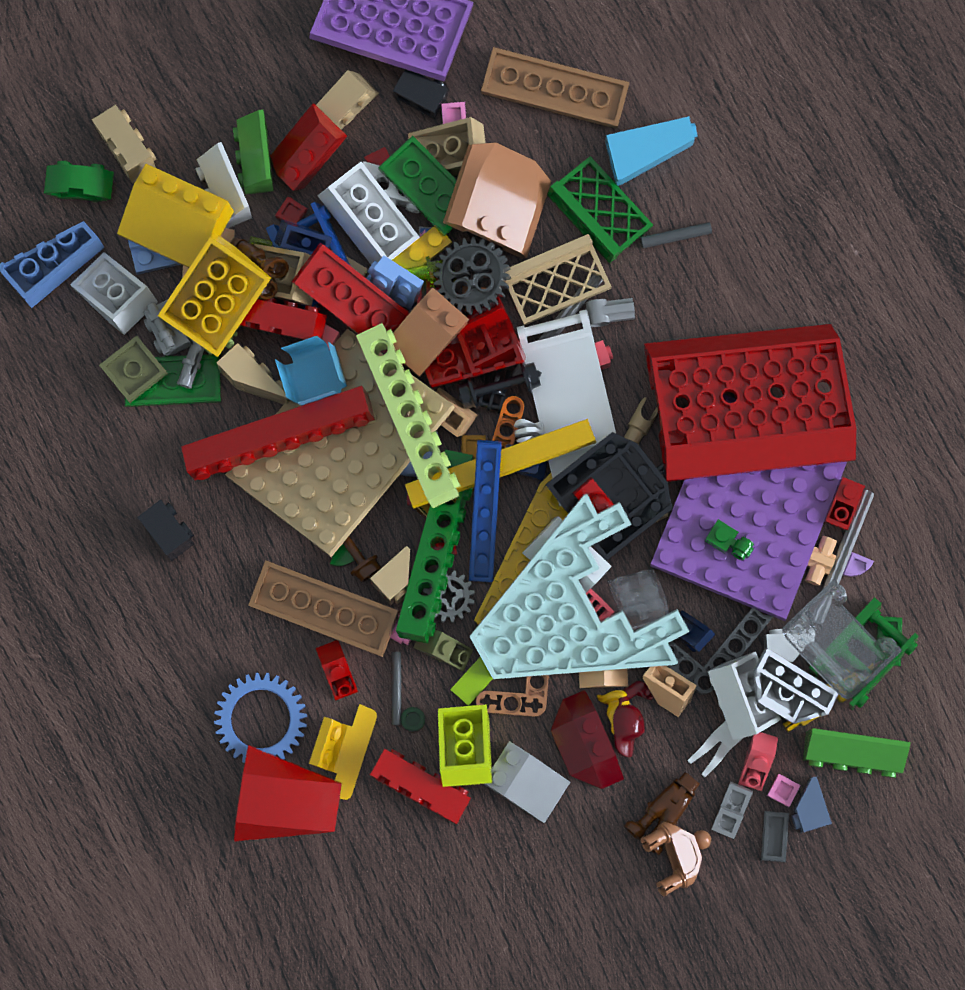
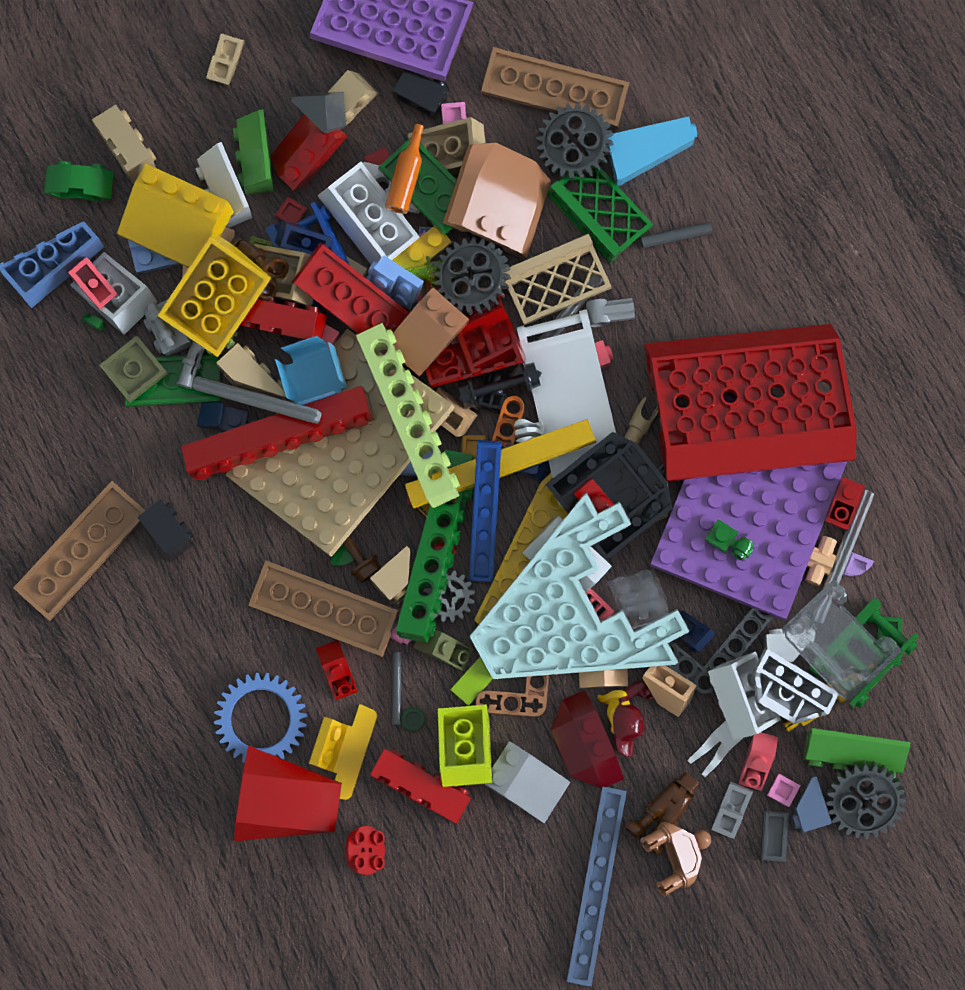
(80, 551): none -> medium nougat plate
(92, 282): none -> coral slope
(93, 321): none -> green tile
(221, 418): none -> dark blue slope
(225, 59): none -> tan slope
(256, 399): none -> light grey axle
(323, 109): none -> dark grey slope
(372, 853): none -> red plate
(405, 175): none -> orange piece
(558, 154): none -> dark grey gear
(596, 886): none -> sand blue plate
(881, 785): none -> dark grey gear

